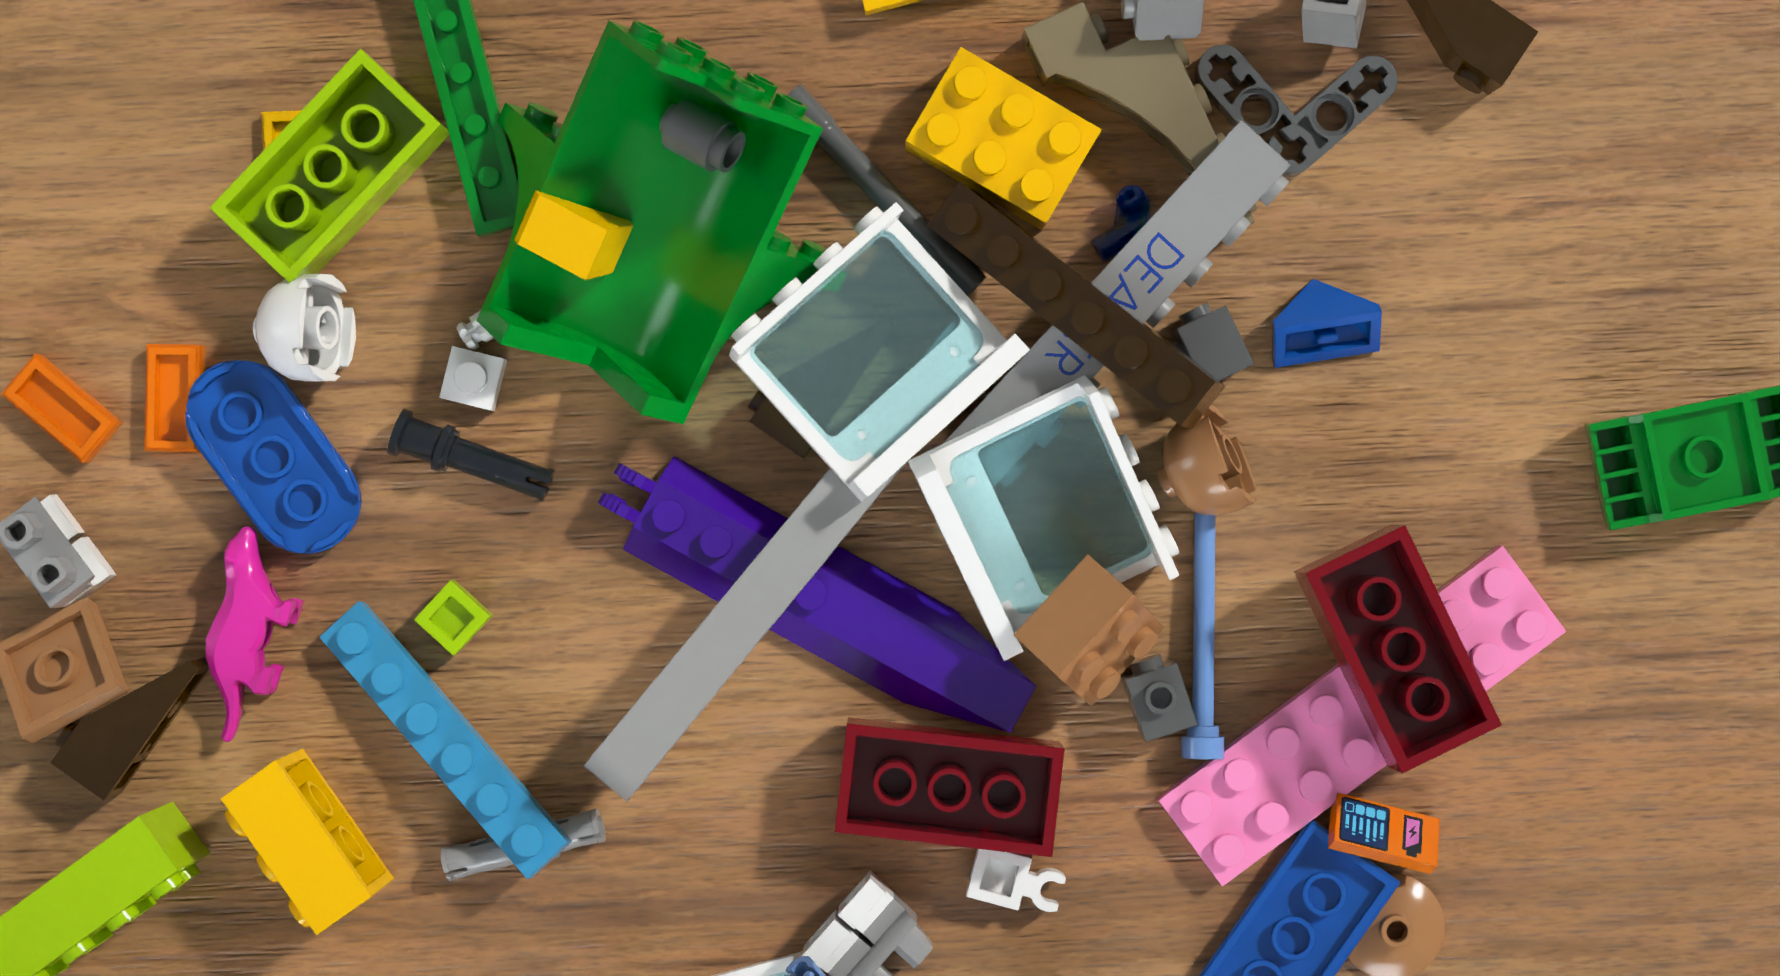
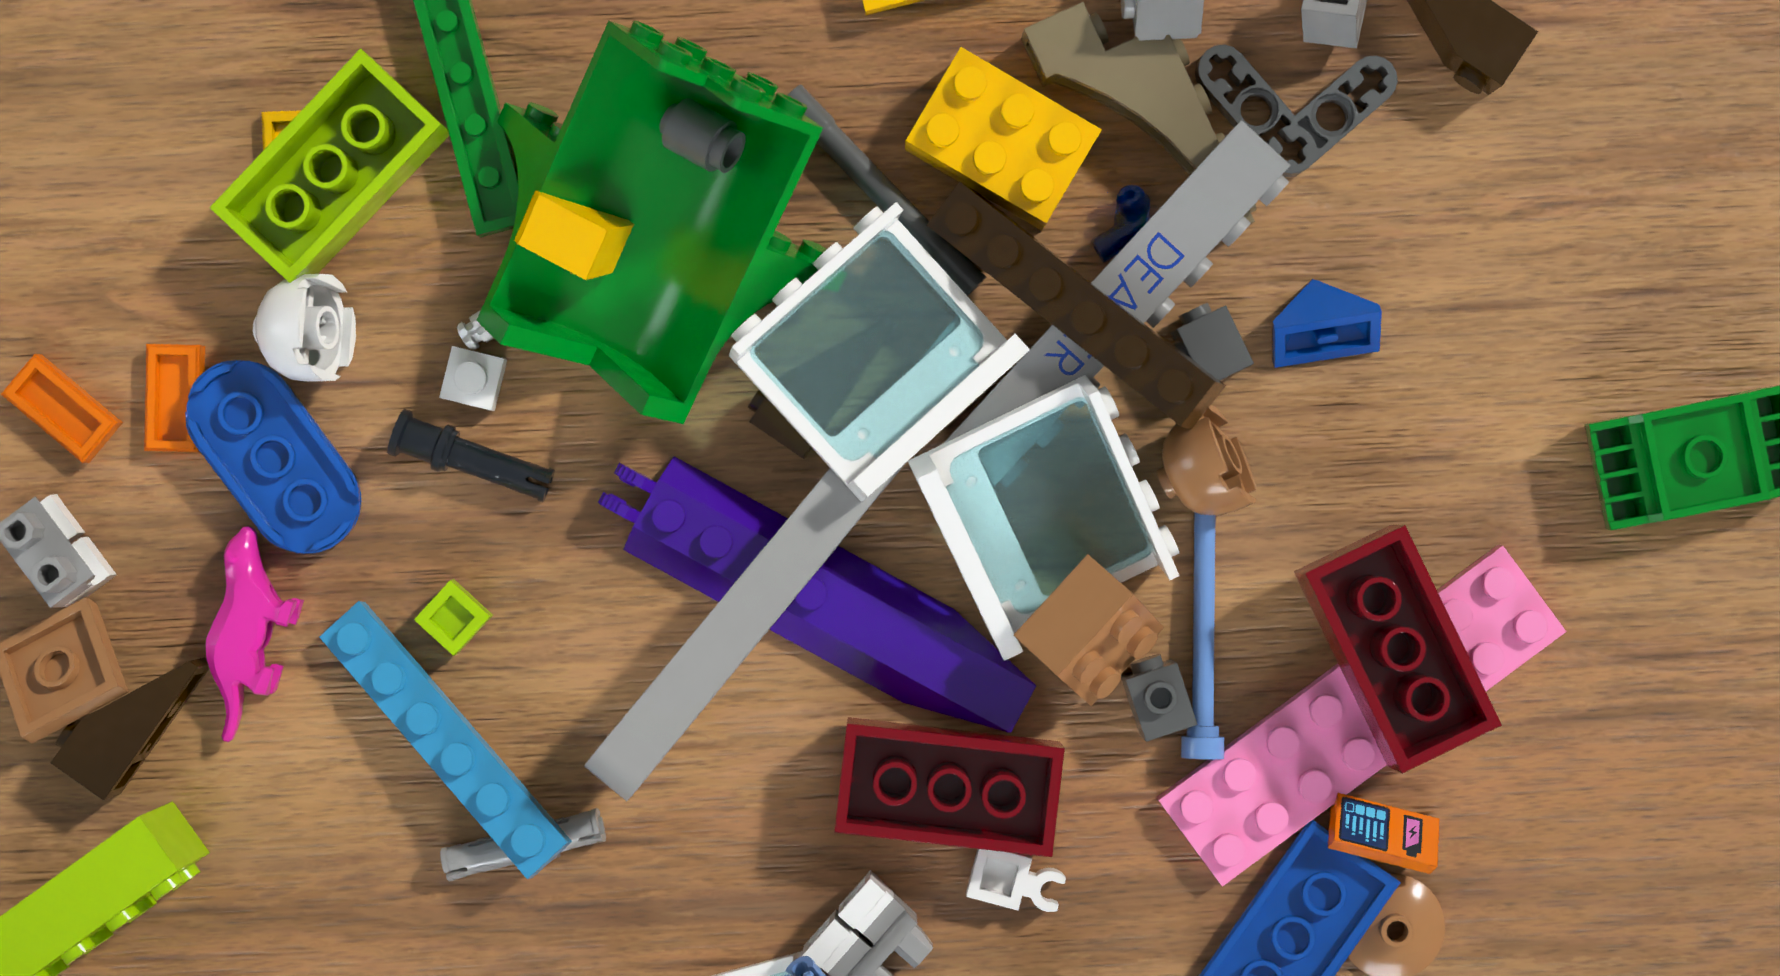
(306, 840): yellow brick -> none

